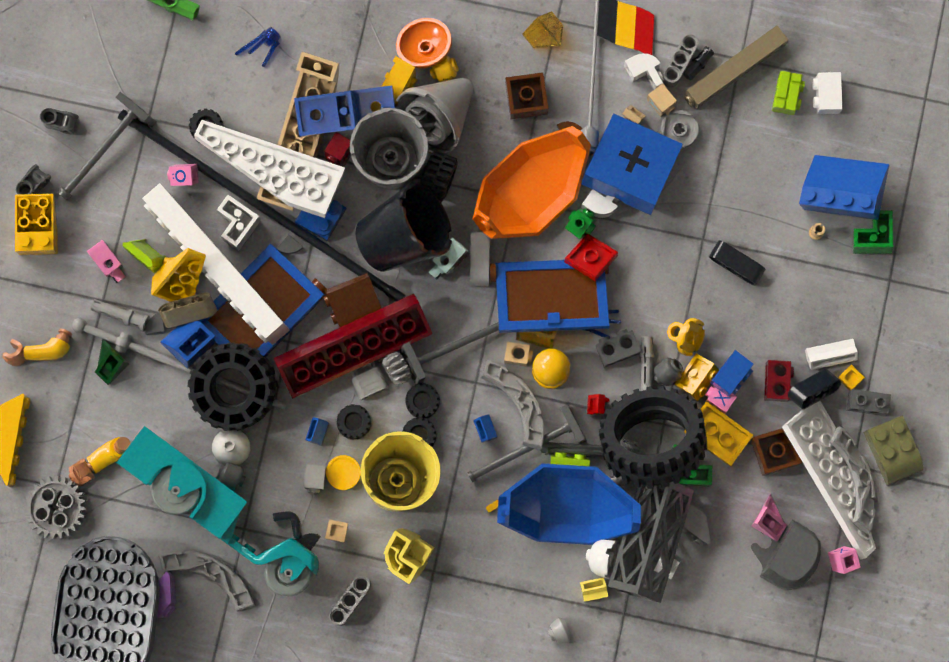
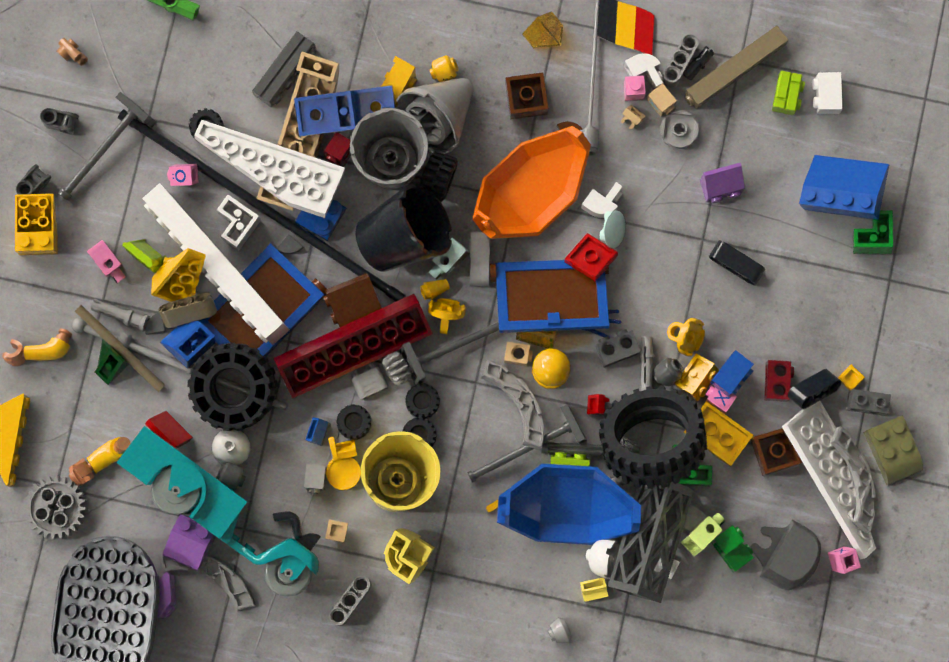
(68, 50): none -> medium nougat plate
(119, 348): none -> dark tan piece
(168, 429): none -> red tile
(188, 543): none -> medium lavender slope
(268, 37): clear blue plant -> none
(283, 70): none -> dark grey brick
(343, 449): none -> yellow tile
(423, 35): orange dish -> none
(434, 288): none -> yellow cone
(446, 310): none -> yellow tile
(485, 428): blue piece -> none
(575, 225): green brick -> none
(613, 229): none -> light aqua dish
(631, 164): blue tile -> none
(634, 88): none -> bright pink brick
(699, 537): none -> yellowish green torso
(722, 183): none -> medium lavender slope
(731, 548): none -> green brick
(769, 520): bright pink slope -> none
(812, 230): tan pin -> none
(831, 354): white piece -> none

